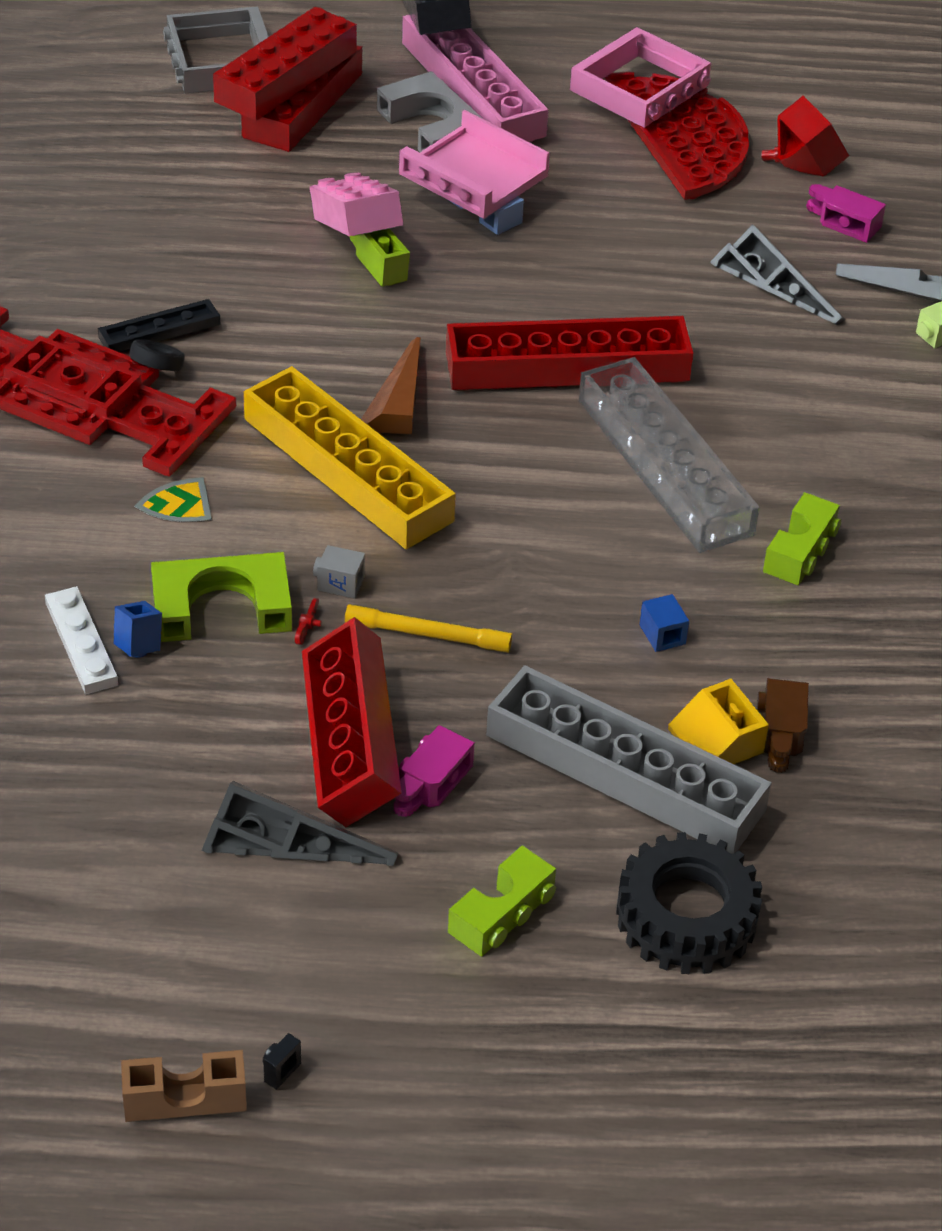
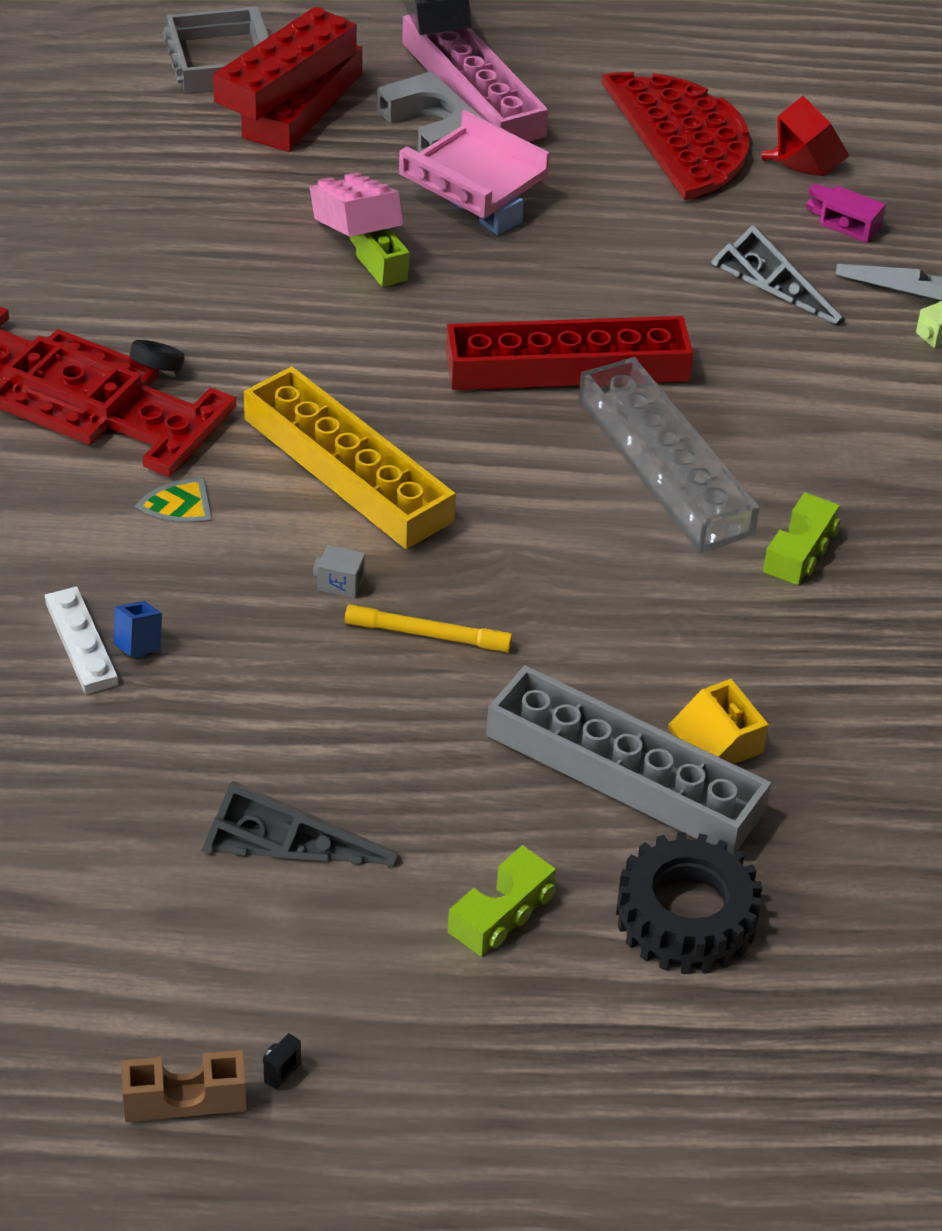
(160, 325): black plate -> none
(255, 575): lime arch -> none
(307, 622): red piece -> none
(350, 723): red brick -> none
(394, 404): dark orange wedge -> none
(433, 770): dark pink hinge -> none
(589, 75): bright pink window -> none
(664, 622): blue brick -> none
(786, 712): reddish brown hinge -> none

